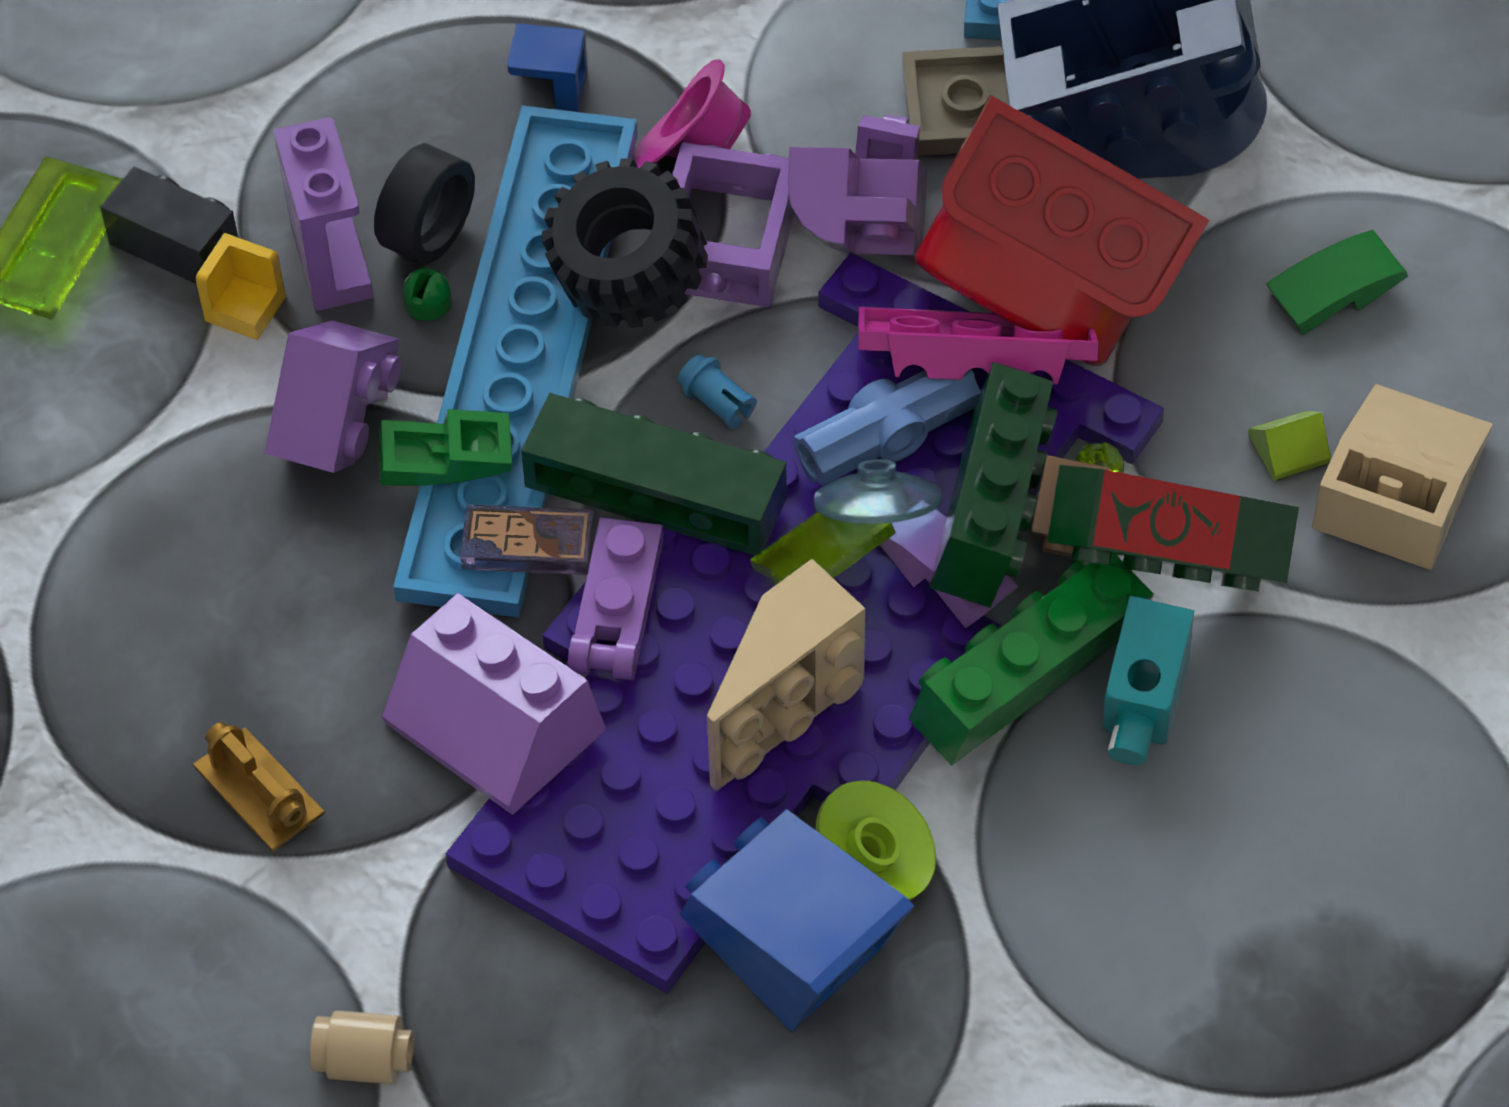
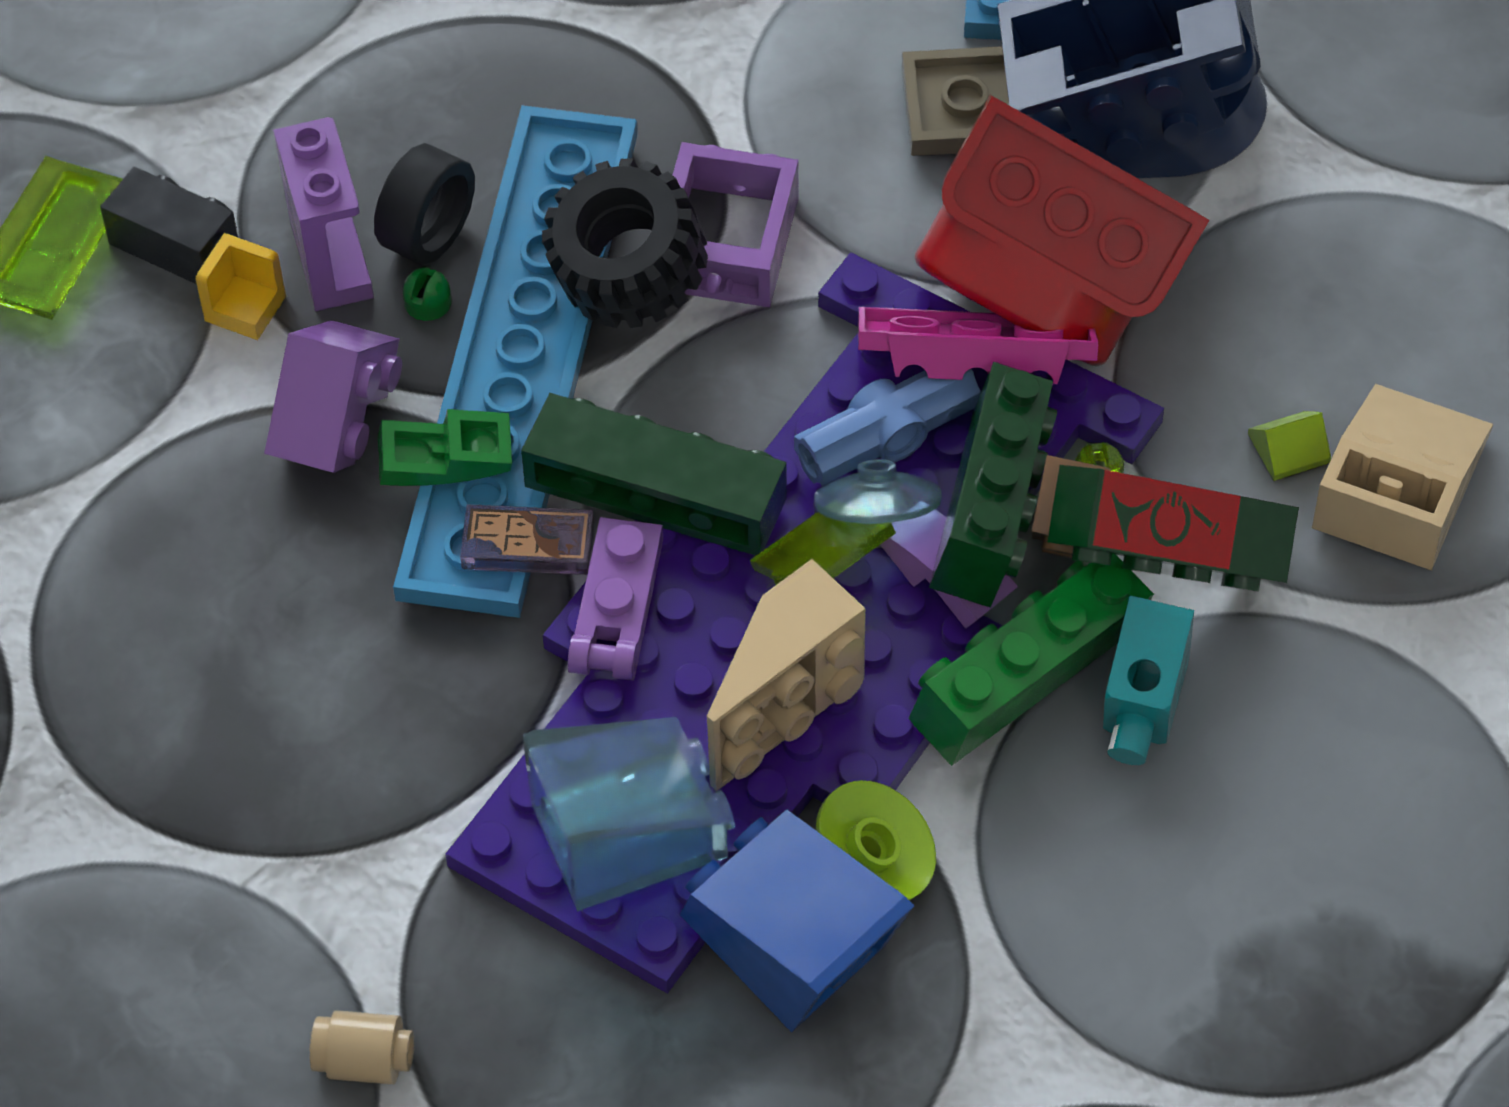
(256, 785): pearl gold hinge -> none
(490, 704): medium lavender slope -> none
(553, 55): blue panel -> none
(624, 805): none -> clear light blue slope
(702, 116): dark pink piece -> none
(707, 383): dark azure pin -> none
(857, 200): medium lavender brick -> none
(887, 138): medium lavender tile -> none
(1332, 278): green slope -> none

